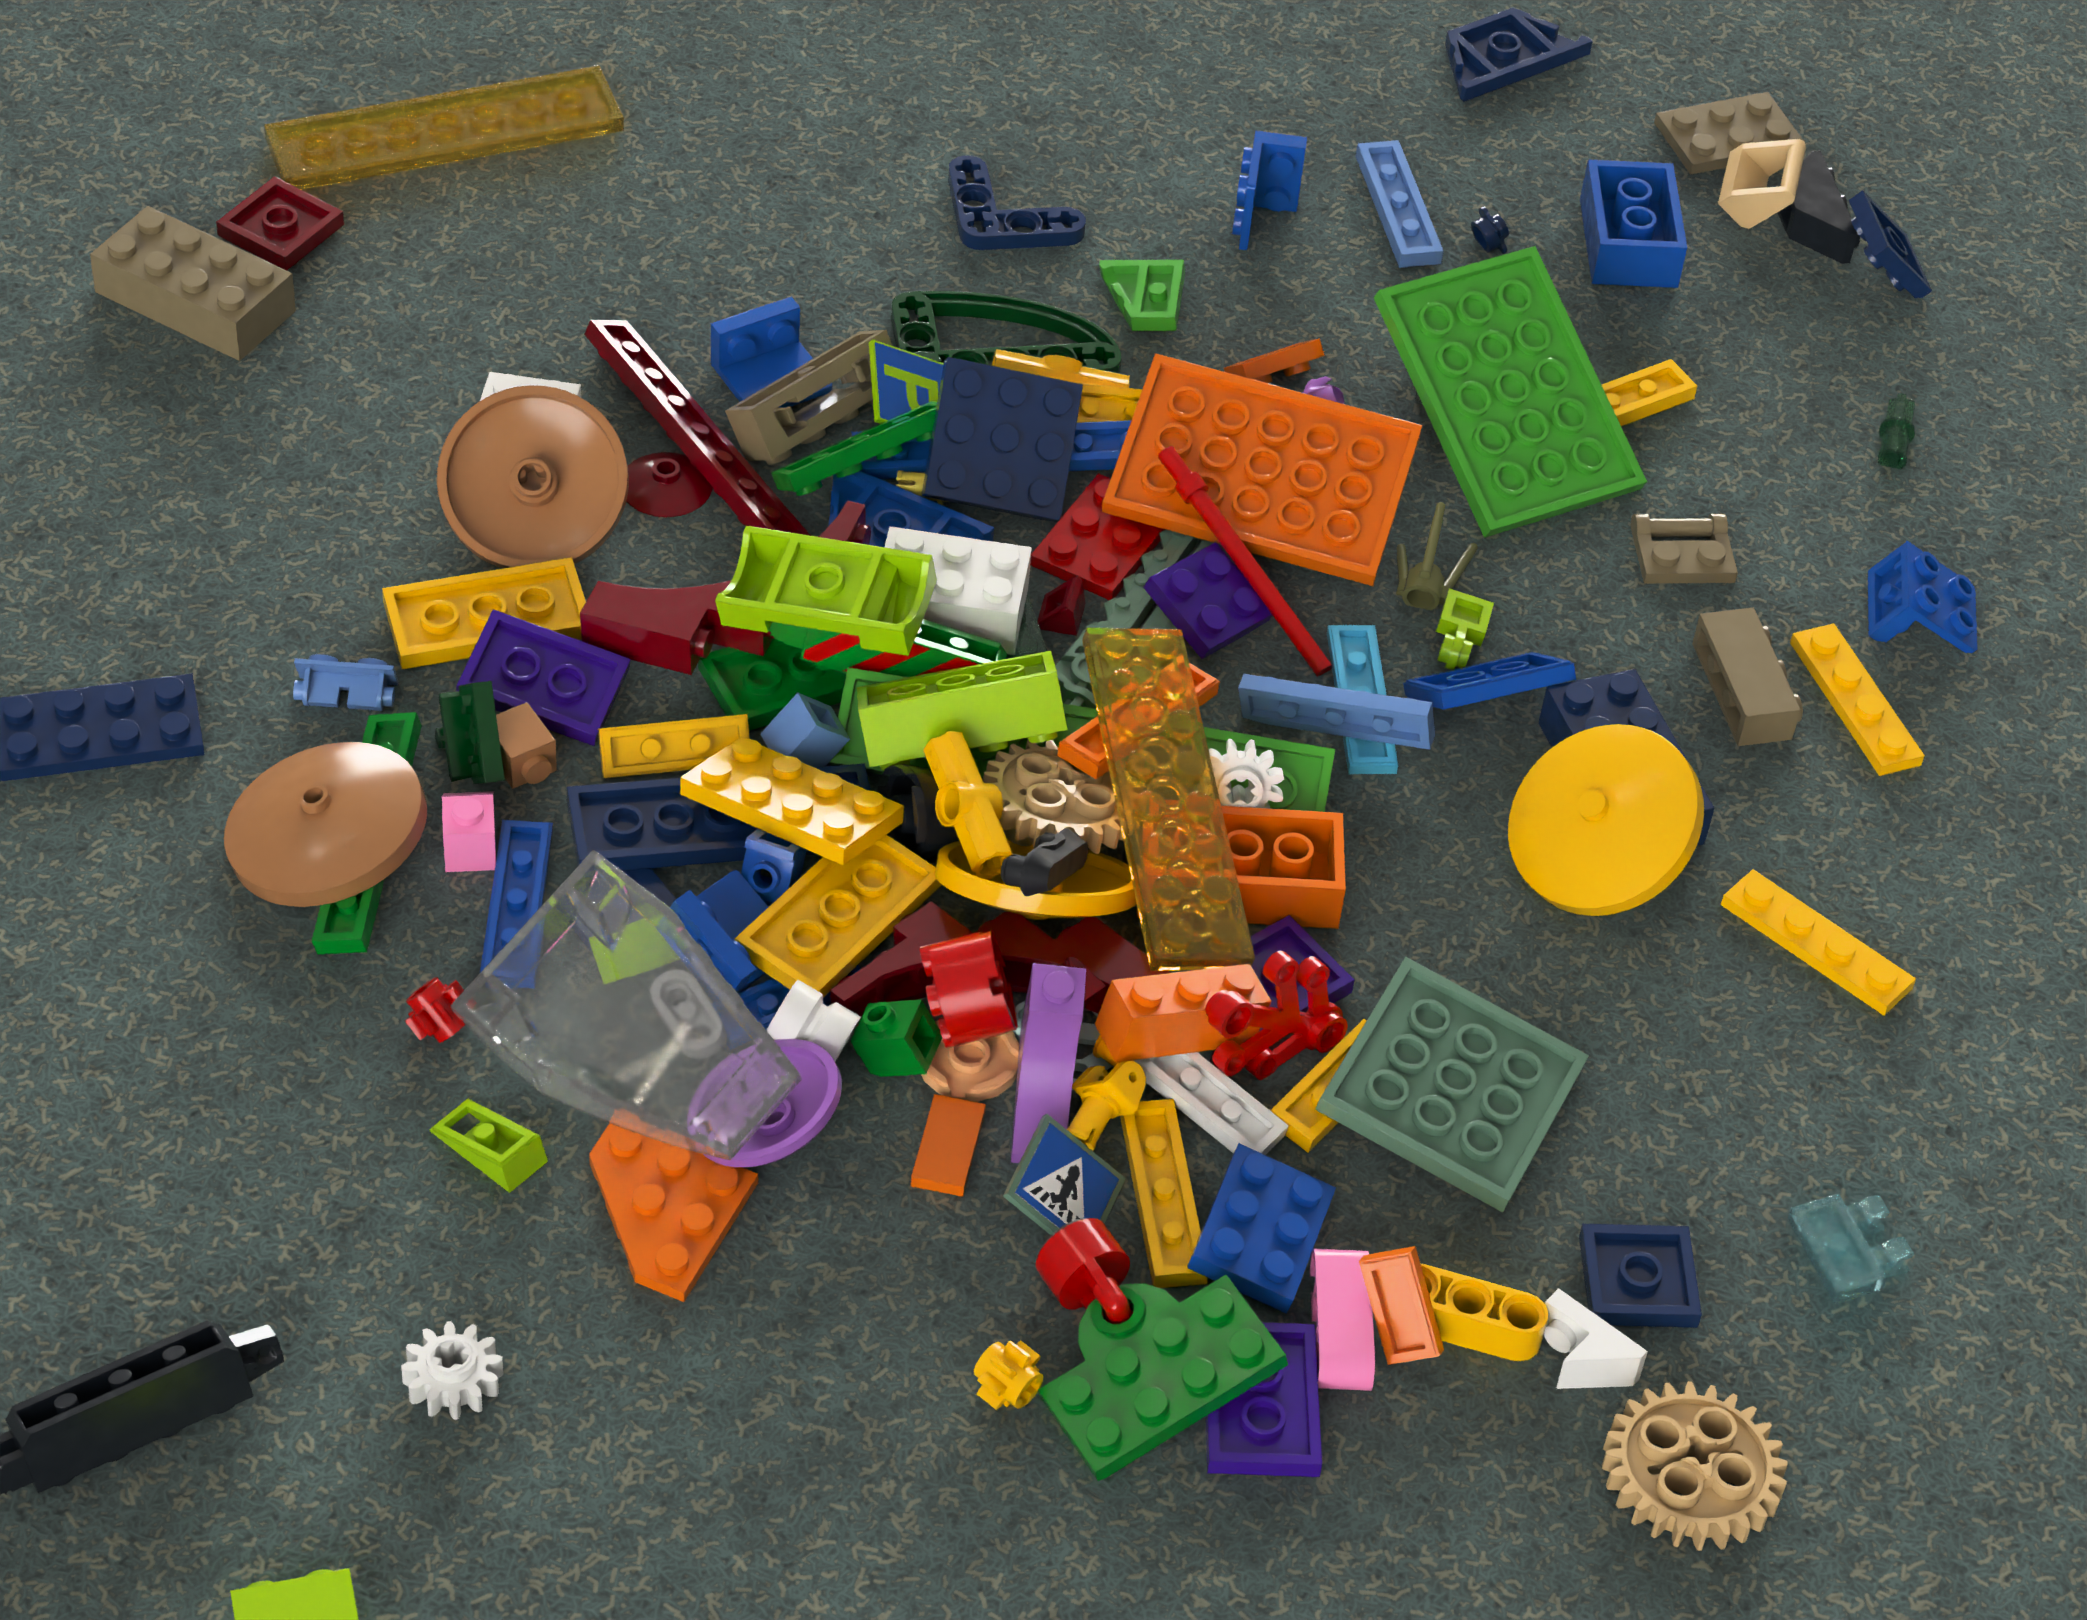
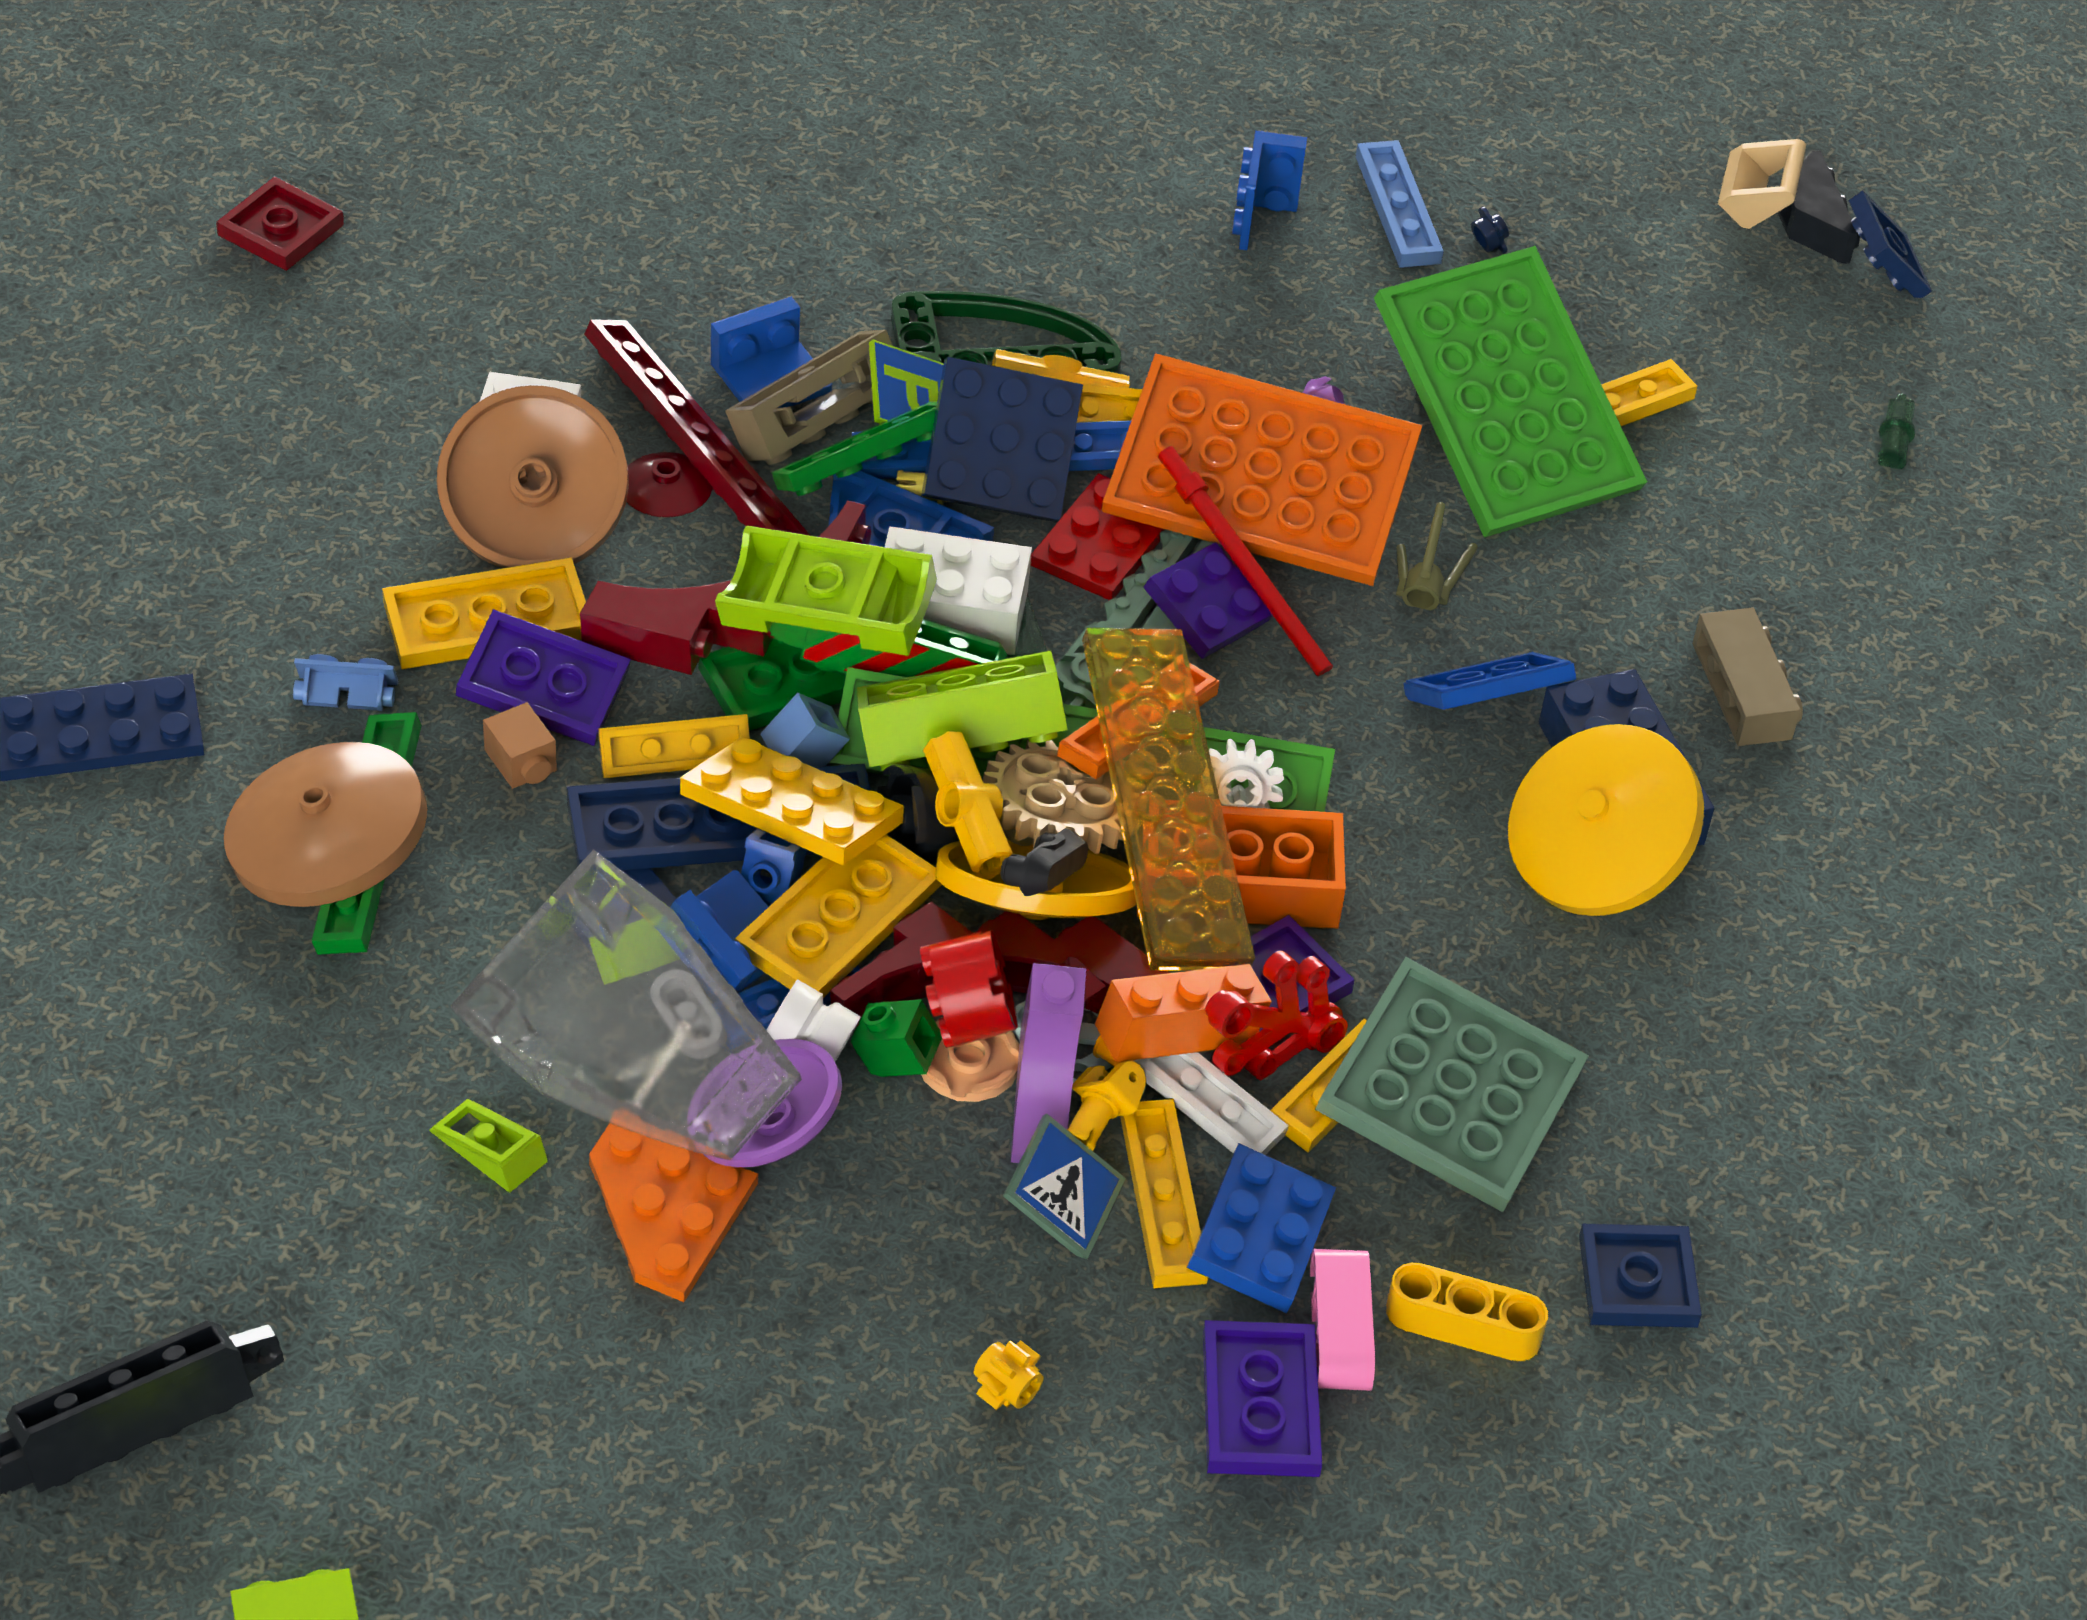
(193, 282): dark tan brick -> none
(432, 1010): red gear -> none
(443, 128): clear yellow plate -> none
(452, 1370): white gear -> none
(469, 831): bright pink slope -> none
(470, 733): dark green slope -> none
(517, 882): blue tile -> none
(948, 1145): orange tile -> none
(999, 224): dark blue beam -> none
(1063, 608): dark red slope -> none
(1145, 1355): green plate -> none
(1146, 291): bright green wing -> none
(1291, 359): orange plate -> none
(1337, 711): medium blue plate -> none
(1359, 668): medium azure tile -> none
(1401, 1305): orange tile -> none
(1463, 623): lime plate -> none
(1507, 50): dark blue wing -> none
(1597, 1350): white slope -> none
(1633, 223): blue brick -> none
(1684, 560): dark tan plate -> none
(1694, 1466): tan gear -> none
(1709, 131): dark tan plate -> none
(1818, 942): yellow plate -> none
(1837, 1246): clear light blue plate -> none
(1857, 699): yellow plate -> none
(1919, 588): blue bracket -> none

